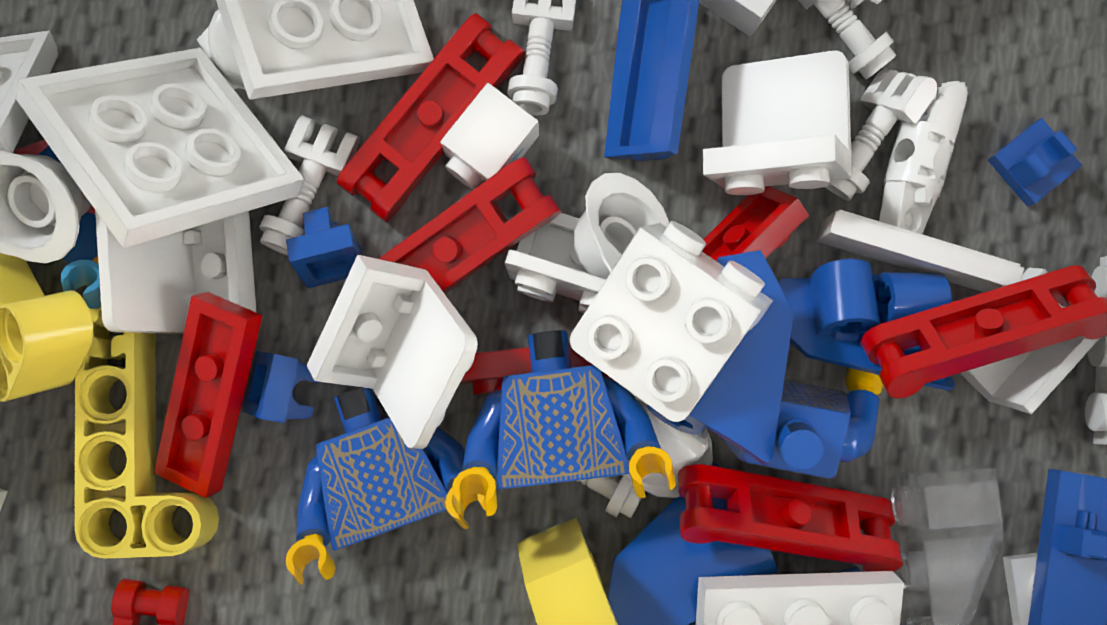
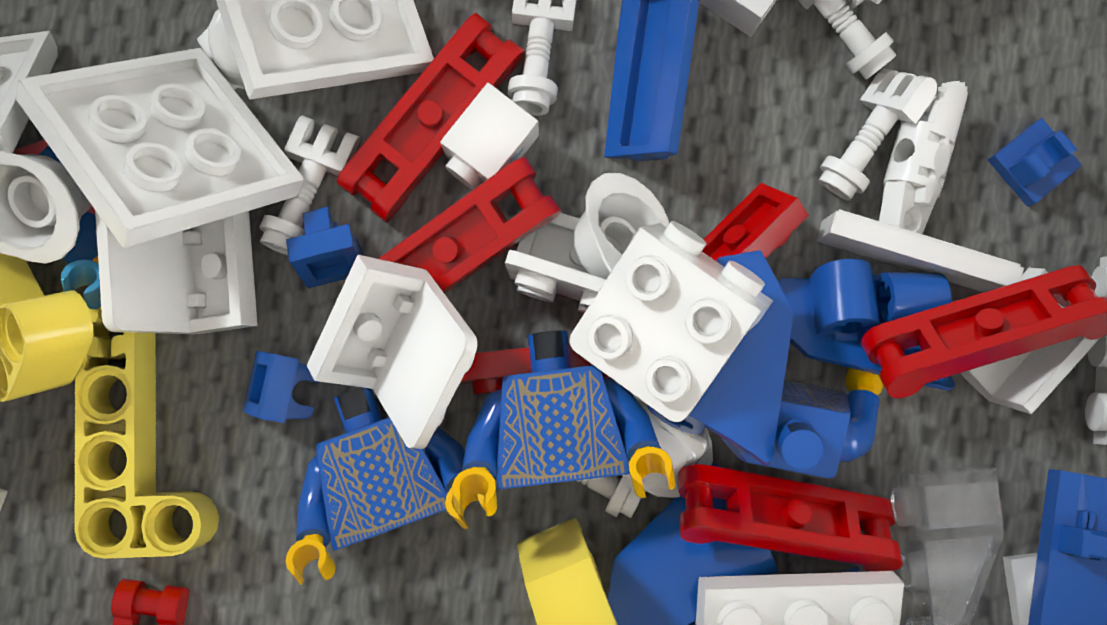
(207, 393): red plate -> none
(783, 124): white bracket -> none

